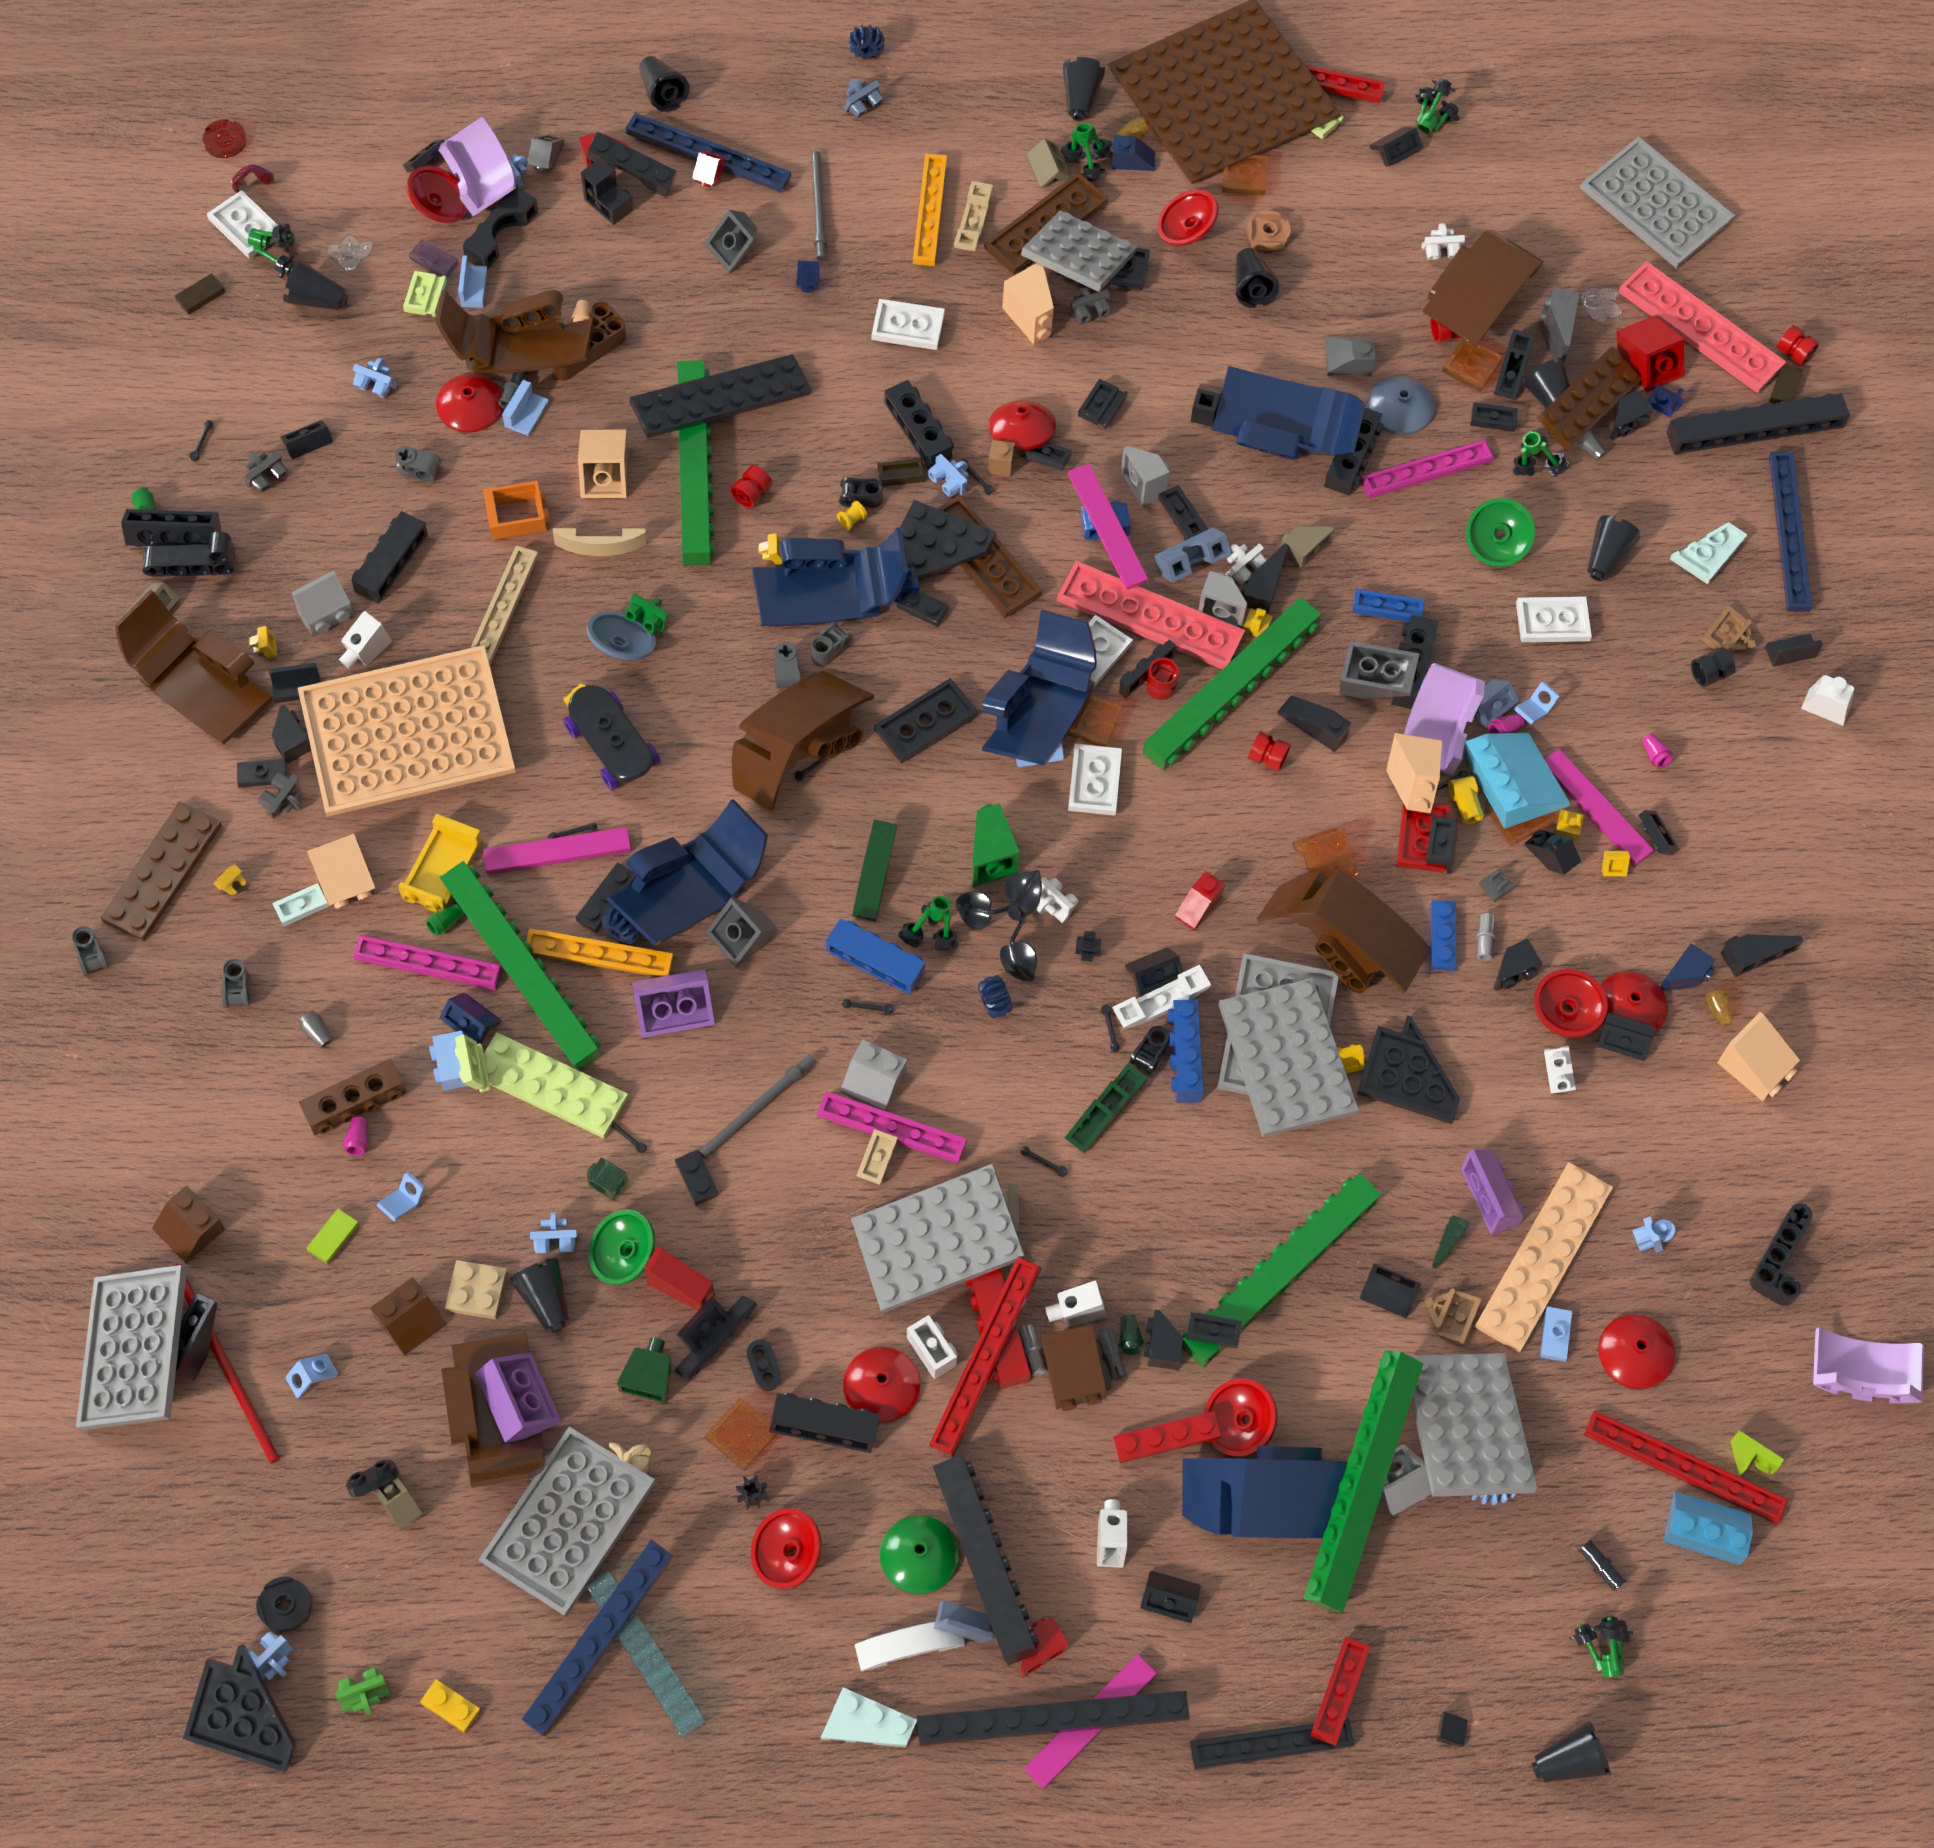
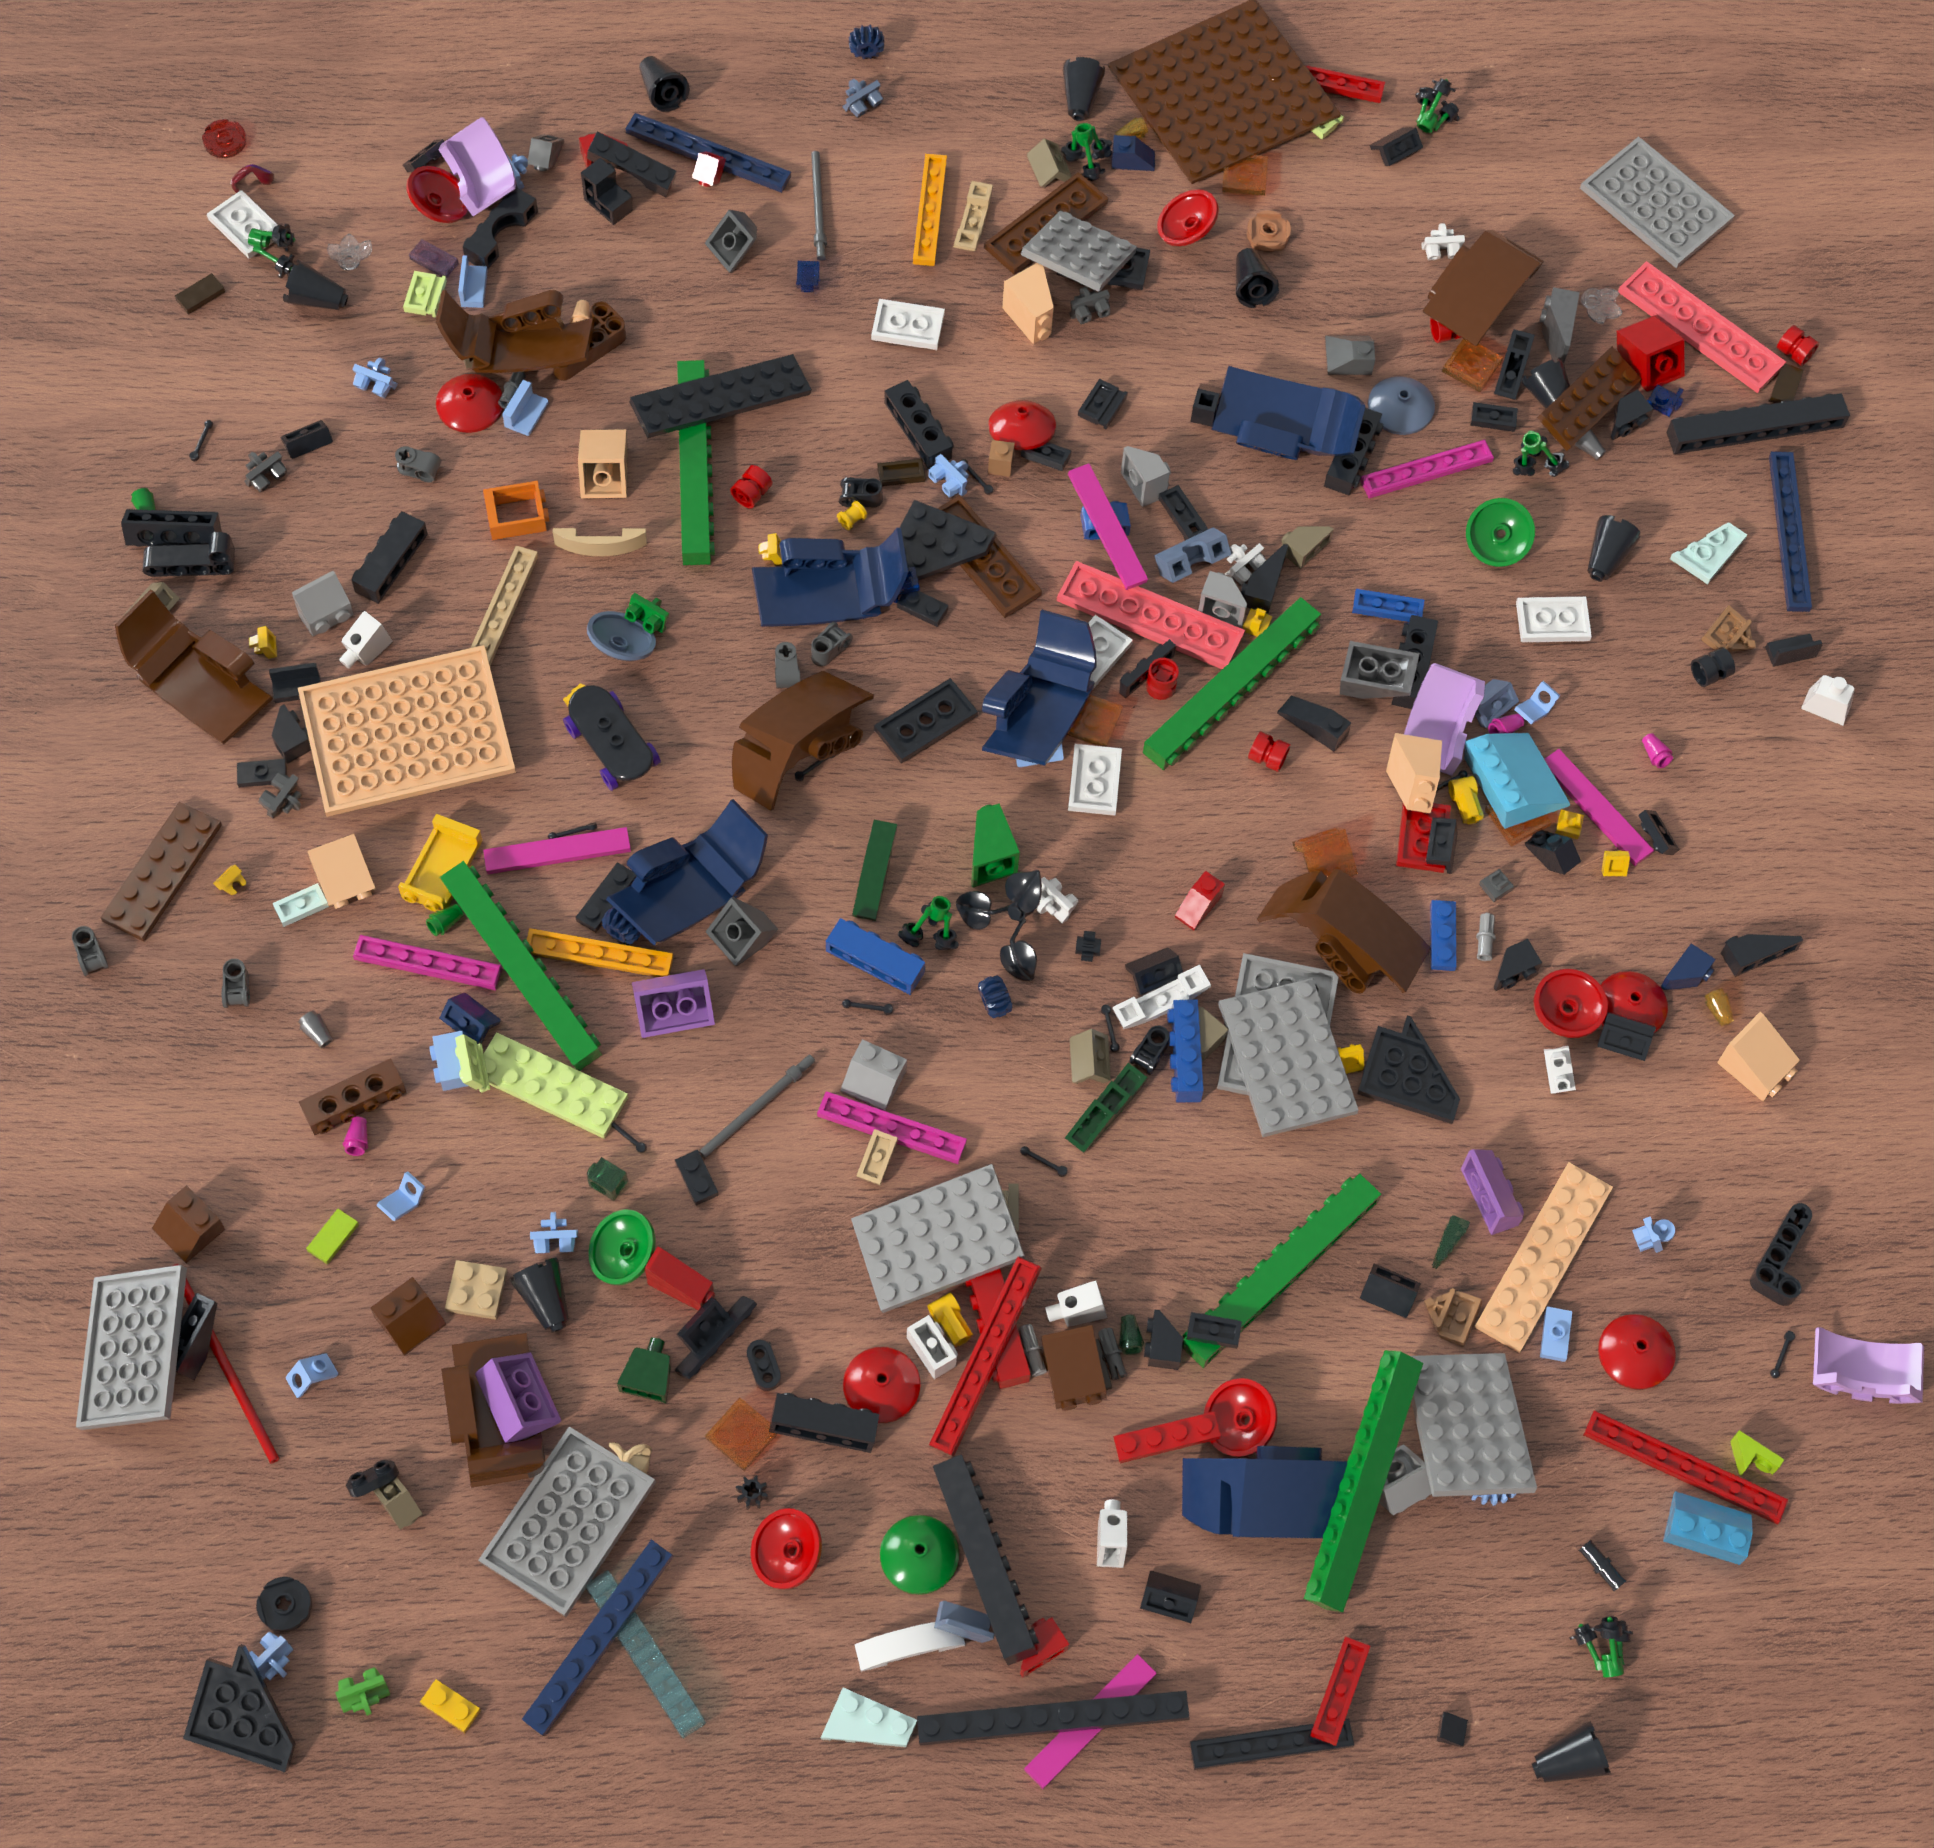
(947, 1314): none -> yellow piece
(1090, 1057): none -> dark tan panel
(1211, 1033): none -> dark tan slope
(1789, 1337): none -> black hinge

